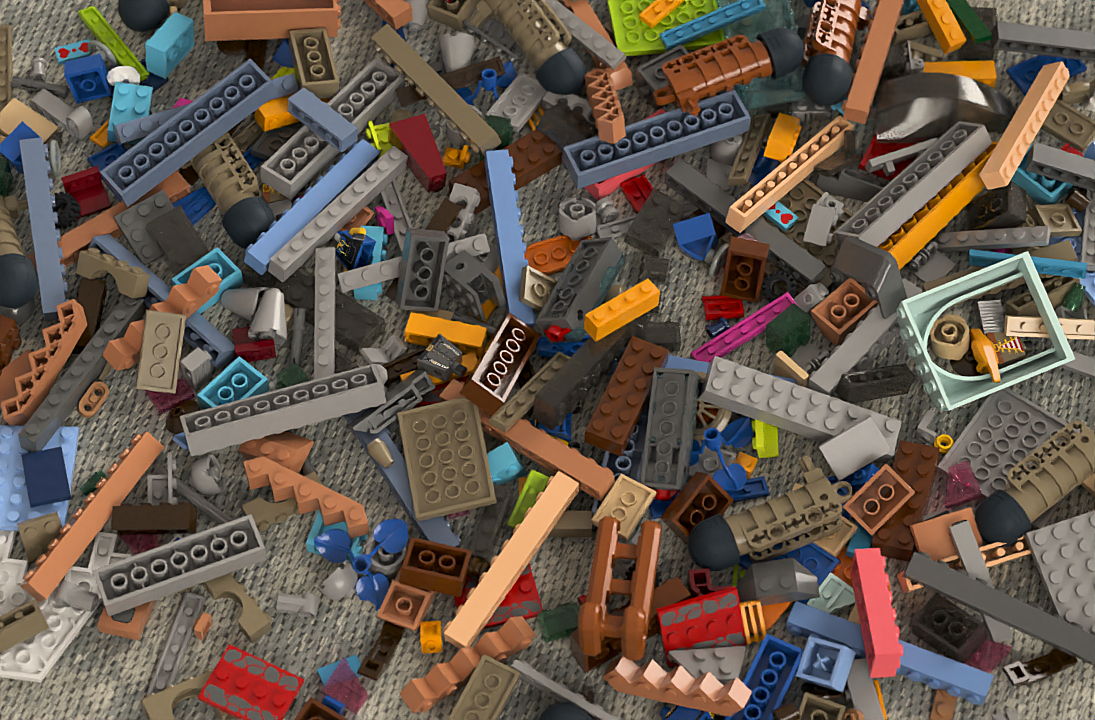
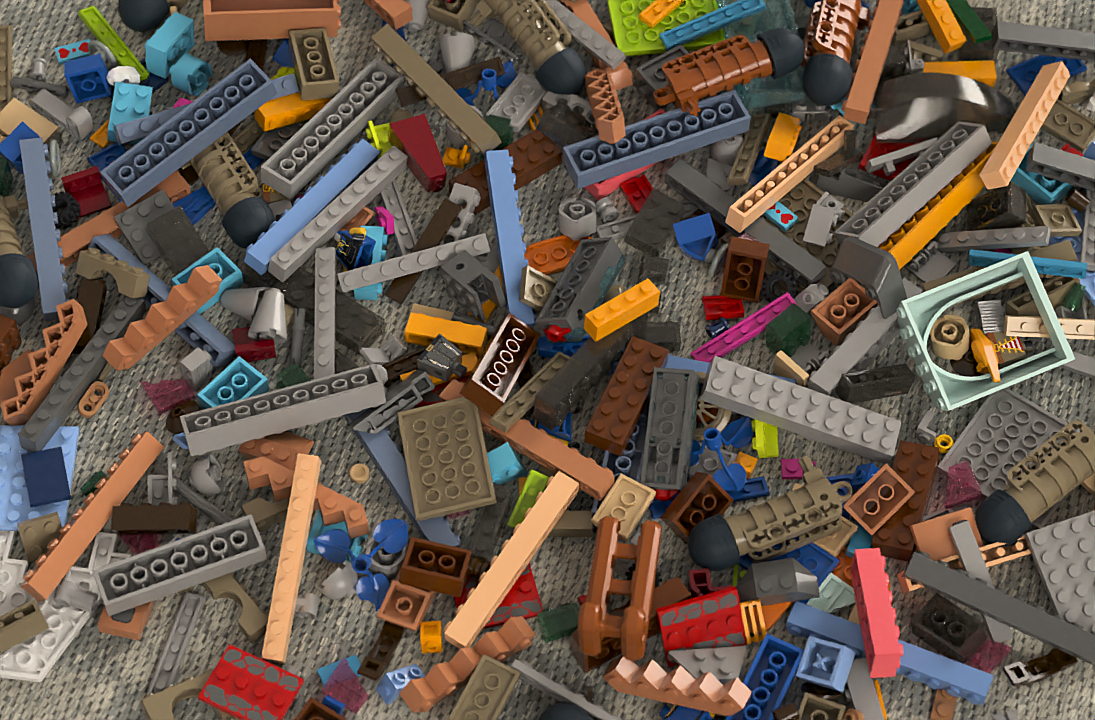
(160, 351): dark tan tile -> none
(190, 70): none -> medium azure brick
(202, 625): nougat plate -> none
(291, 558): none -> light nougat brick
(322, 119): sand blue brick -> none
(359, 473): none -> tan tile
(380, 453): dark tan cone -> none
(396, 680): none -> medium blue bracket
(422, 269): dark grey brick -> none
(791, 469): none -> dark pink plate
(854, 448): light grey tile -> none

